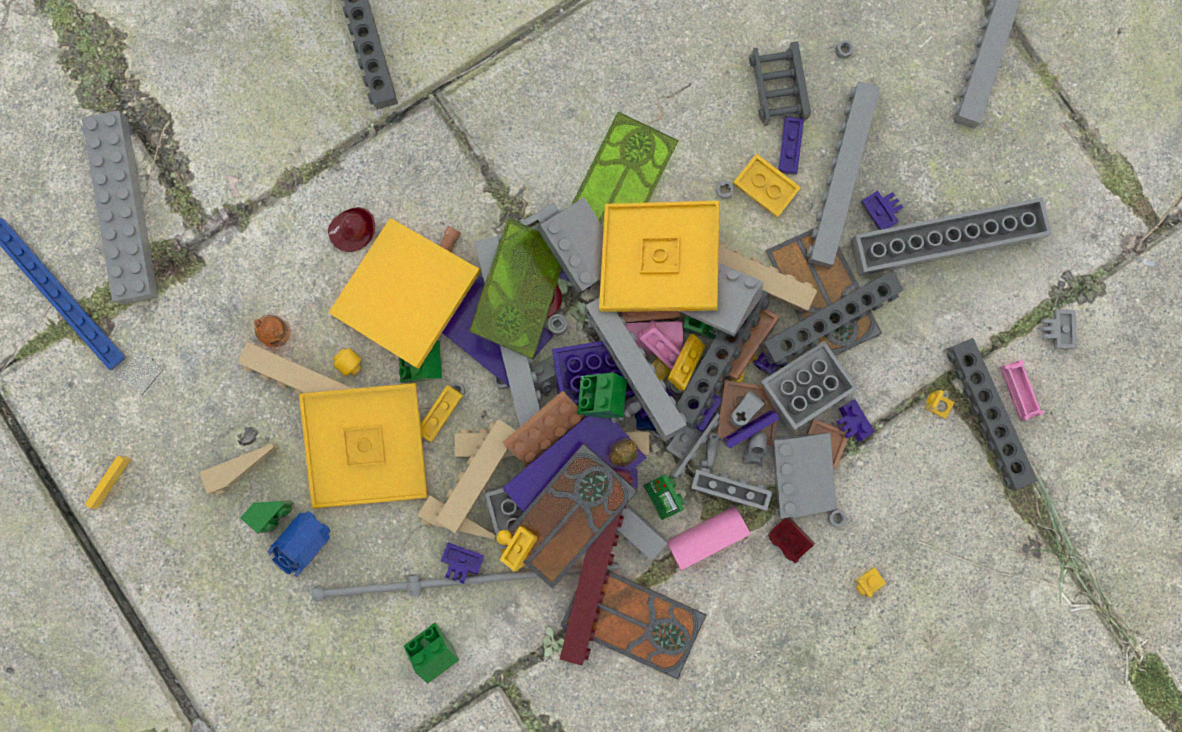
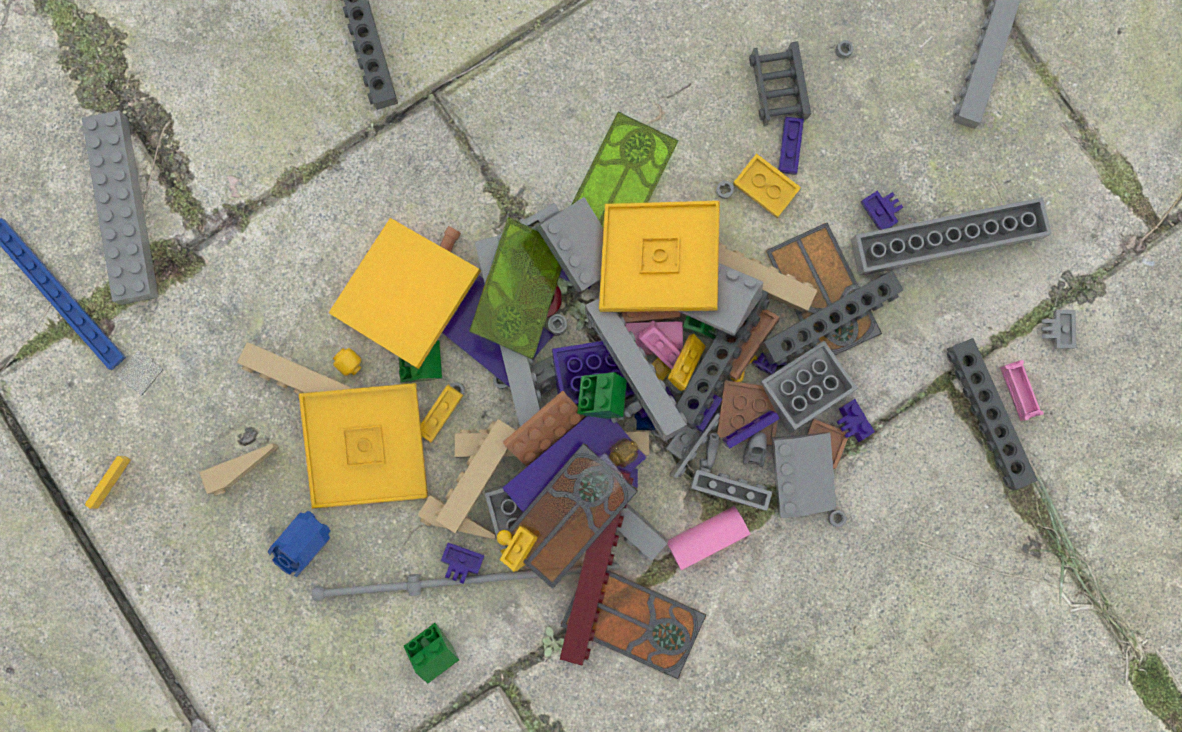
(265, 515): green slope -> none
(272, 330): clear orange piece -> none
(352, 229): dark red hat -> none
(603, 476): none -> clear piece
(664, 496): slope -> none
(747, 407): light grey piece -> none
(790, 539): dark red bracket -> none
(843, 176): light grey brick -> none
(869, 582): yellow bracket -> none
(933, 400): yellow bracket -> none

